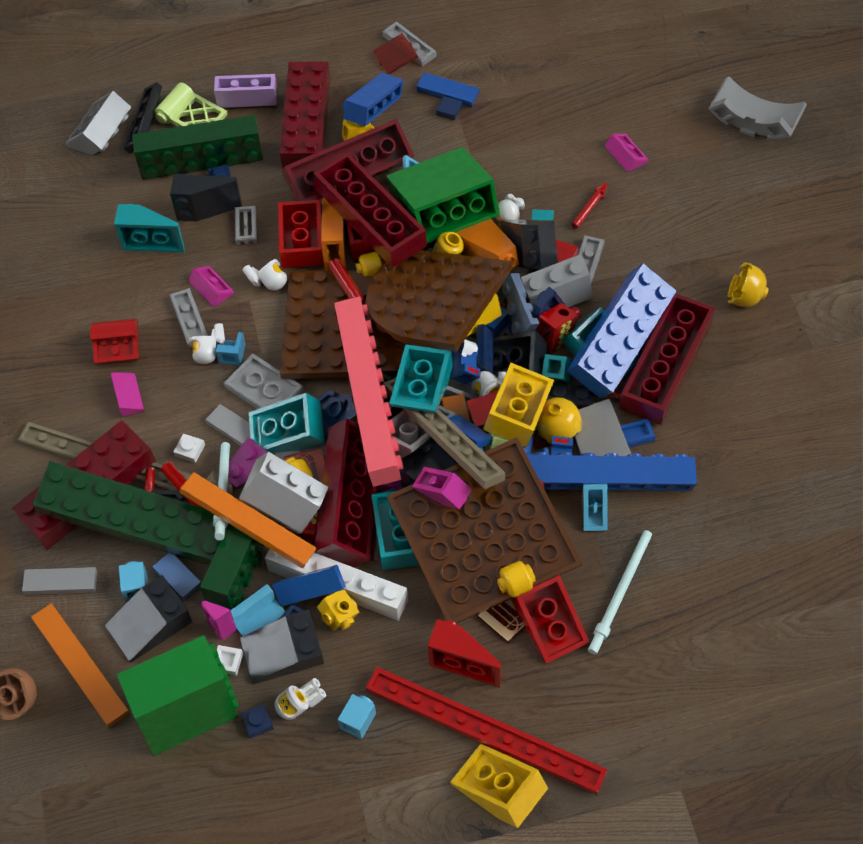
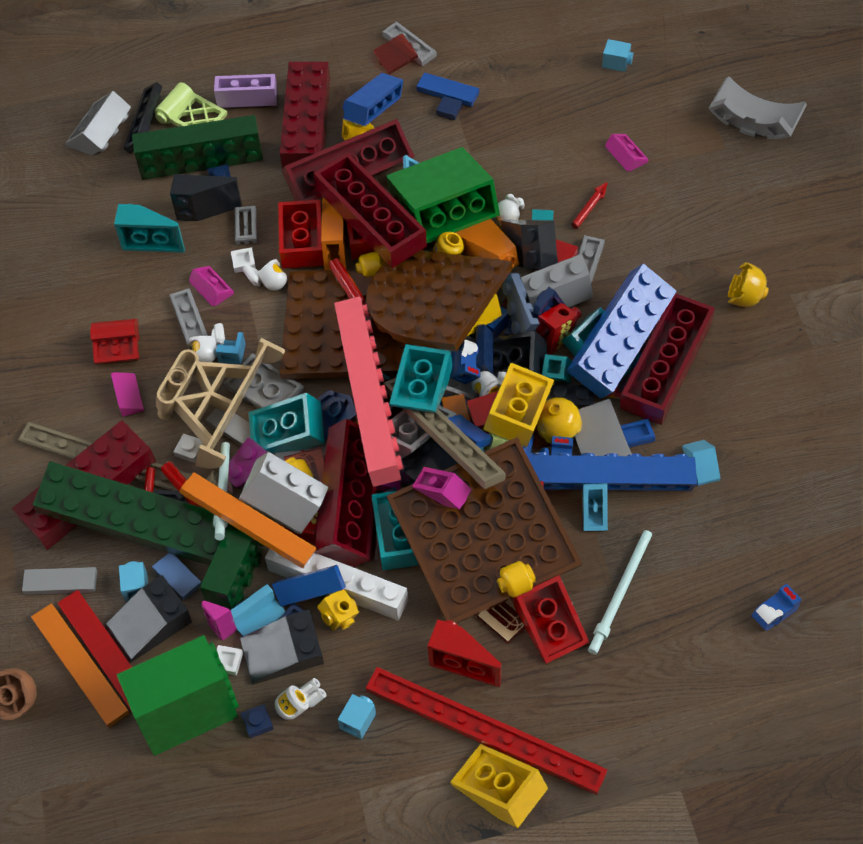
(95, 638): none -> red tile
(187, 365): none -> tan piece
(242, 258): none -> white plate
(617, 55): none -> medium azure brick
(705, 459): none -> medium azure slope
(777, 608): none -> blue leg

